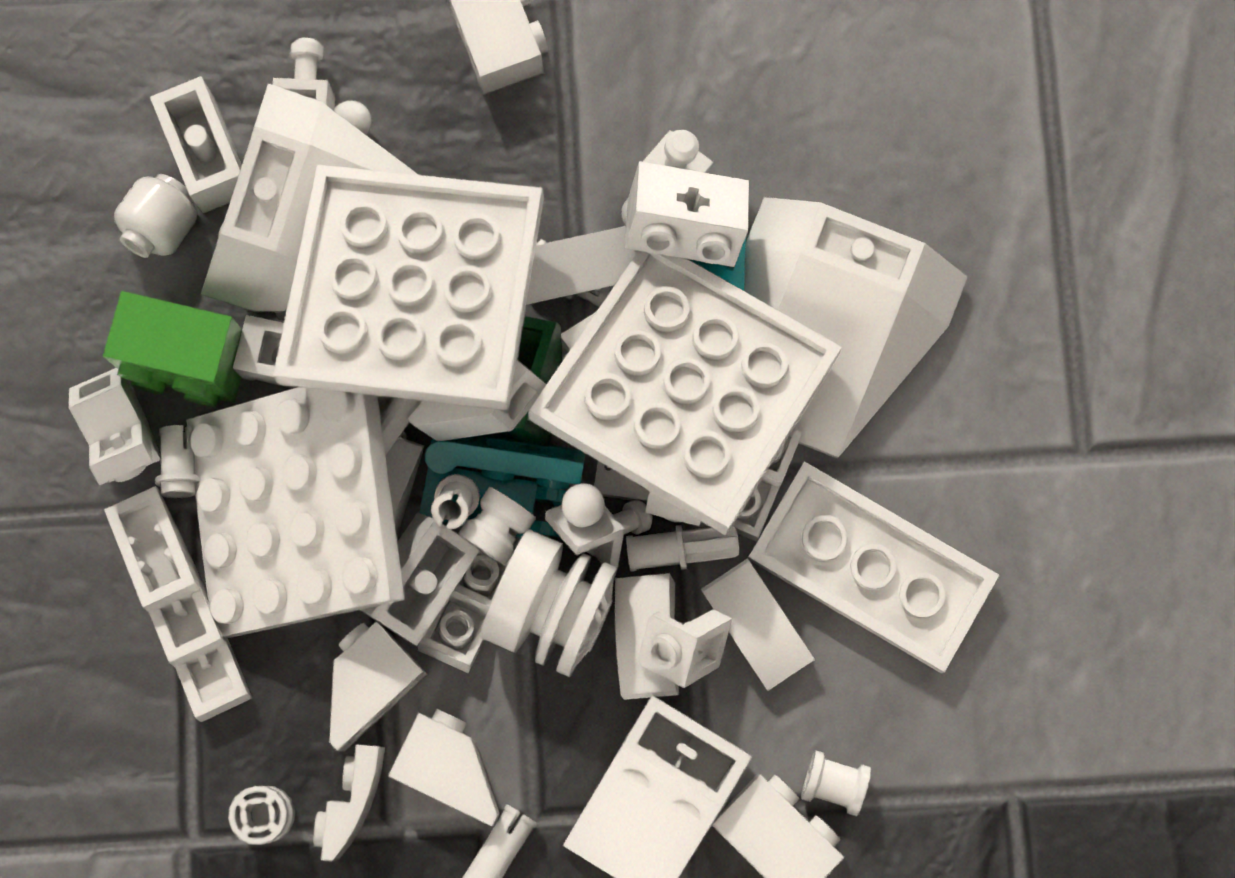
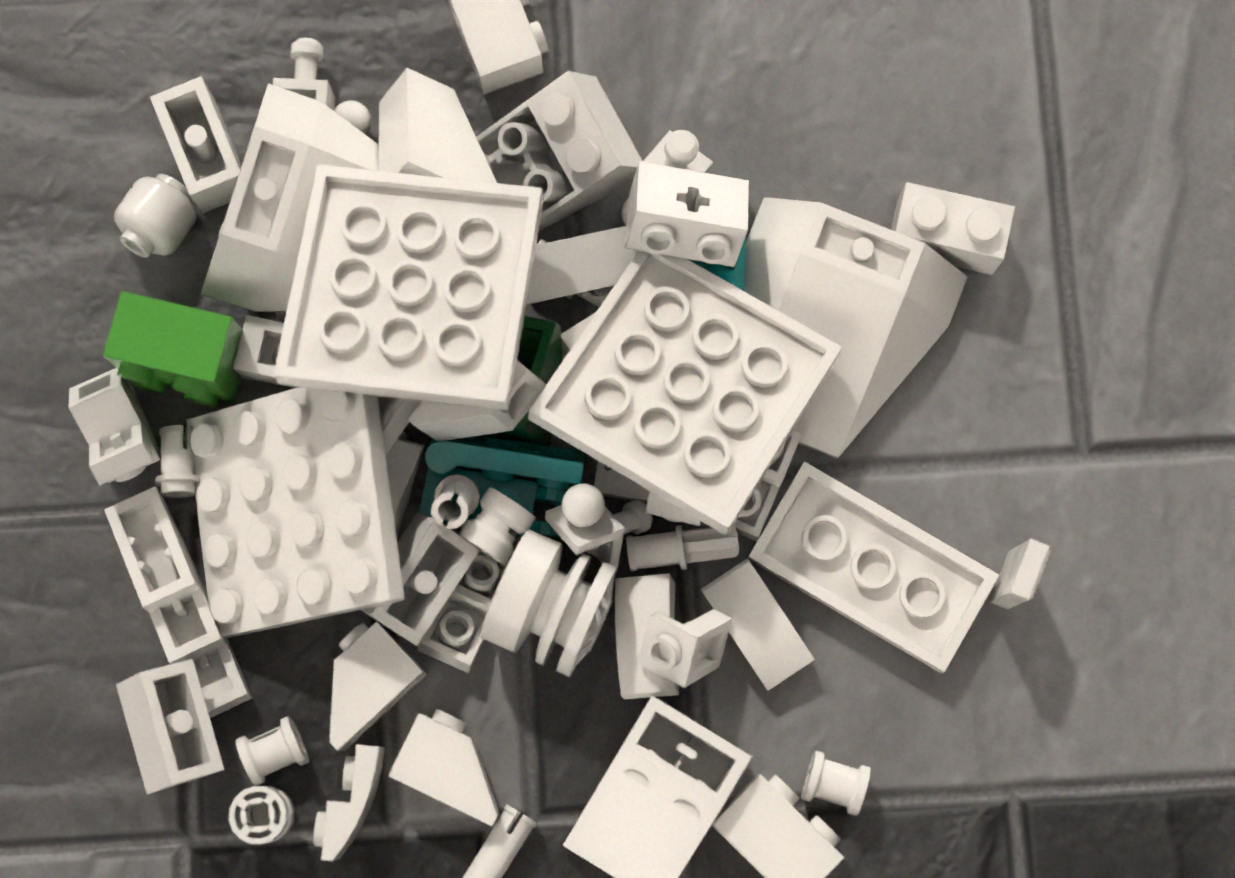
(169, 726): none -> white brick
(272, 751): none -> white bush
(428, 132): none -> white slope
(563, 143): none -> white slope
(957, 226): none -> white brick
(1020, 574): none -> white tile

